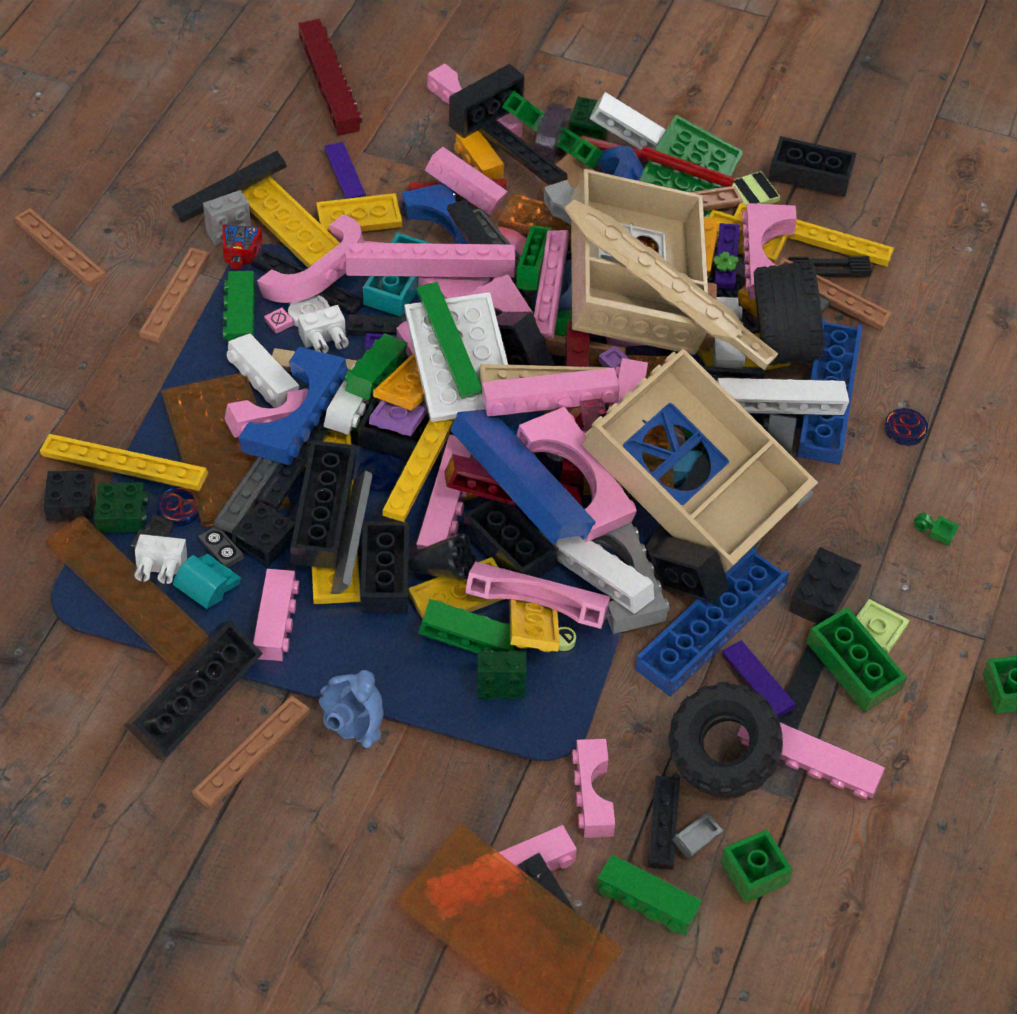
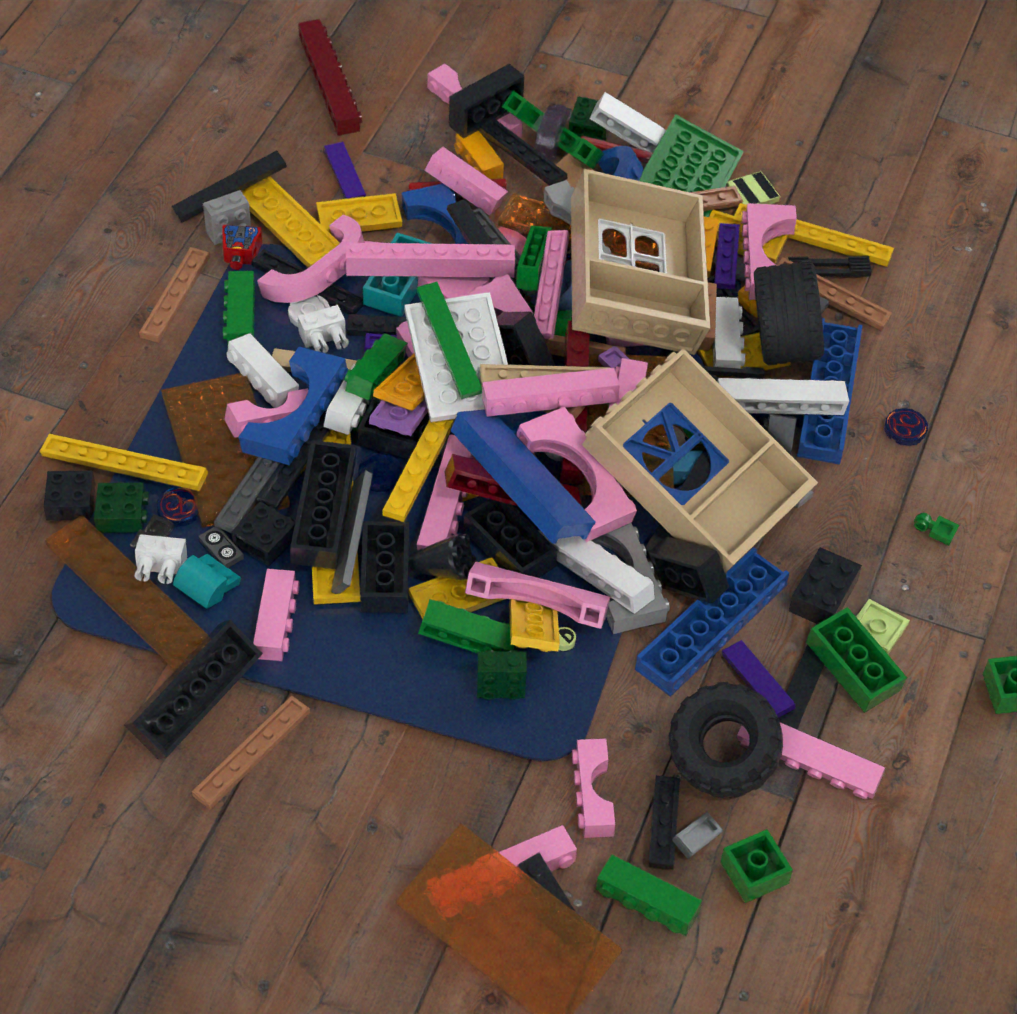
(60, 247): nougat tile -> none
(278, 320): bright pink tile -> none
(353, 707): medium blue piece -> none
(590, 411): clear pink leg -> none
(670, 283): tan plate -> none
(686, 167): red axle -> none
(725, 262): bright green plant -> none
(812, 166): black brick -> none

